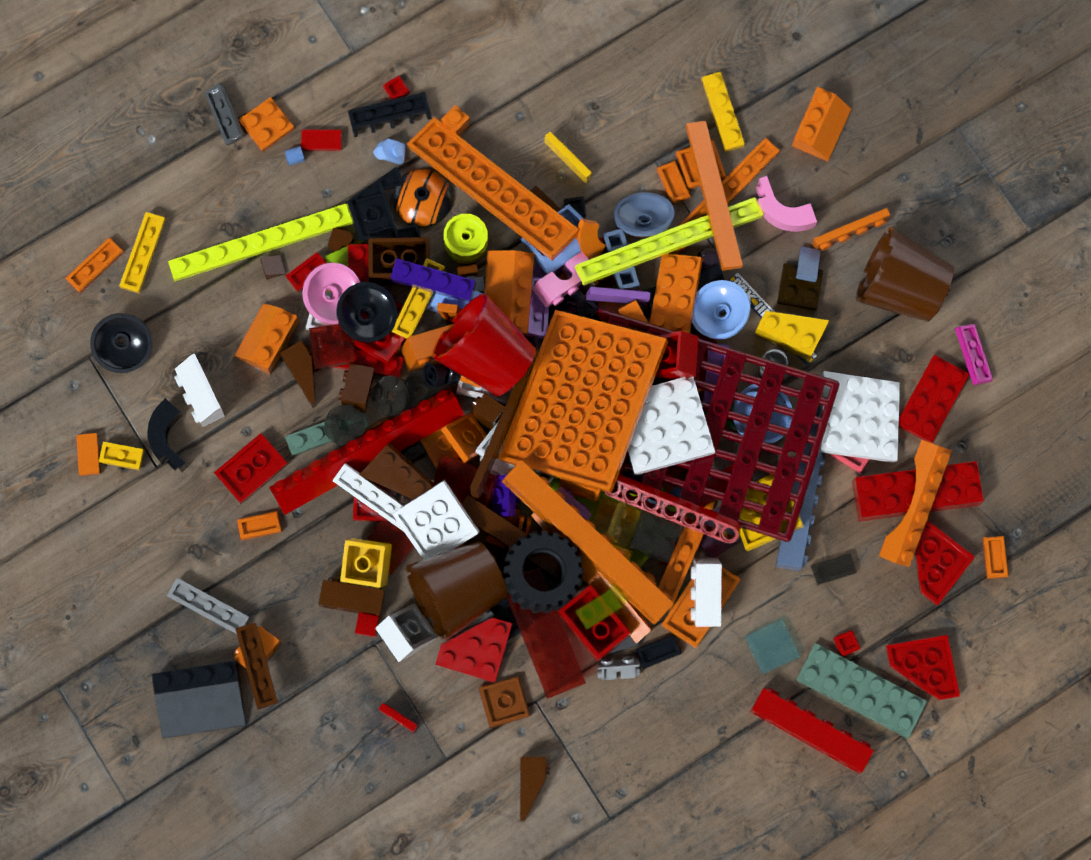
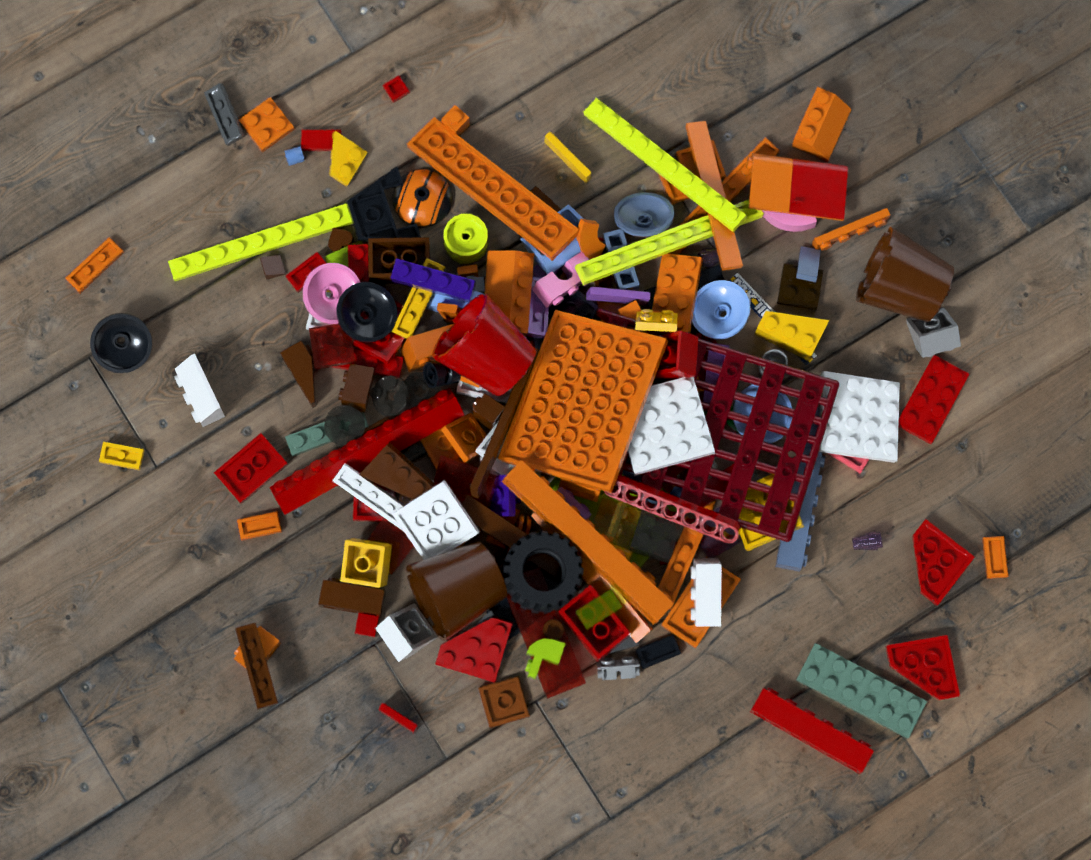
(88, 454): orange tile -> none
(142, 252): yellow plate -> none
(159, 425): black arch -> none
(199, 699): black slope -> none
(207, 606): light grey plate -> none
(267, 337): orange slope -> none
(345, 158): none -> yellow wing
(389, 112): black hinge -> none
(390, 151): light blue plate -> none
(532, 777): reddish brown slope -> none
(546, 650): none -> lime brick
(553, 629): none -> reddish brown tile
(577, 204): black tile -> none
(654, 321): none -> yellow plate
(665, 165): none -> neon yellow plate
(722, 111): yellow plate -> none
(772, 647): clear light blue tile -> none
(797, 186): none -> door
(833, 569): clear smoke tile -> none
(846, 643): red tile -> none
(868, 541): none -> clear purple cone
(892, 493): red brick -> none
(903, 540): orange arch -> none
(936, 335): none -> light grey slope
(973, 354): dark pink tile -> none

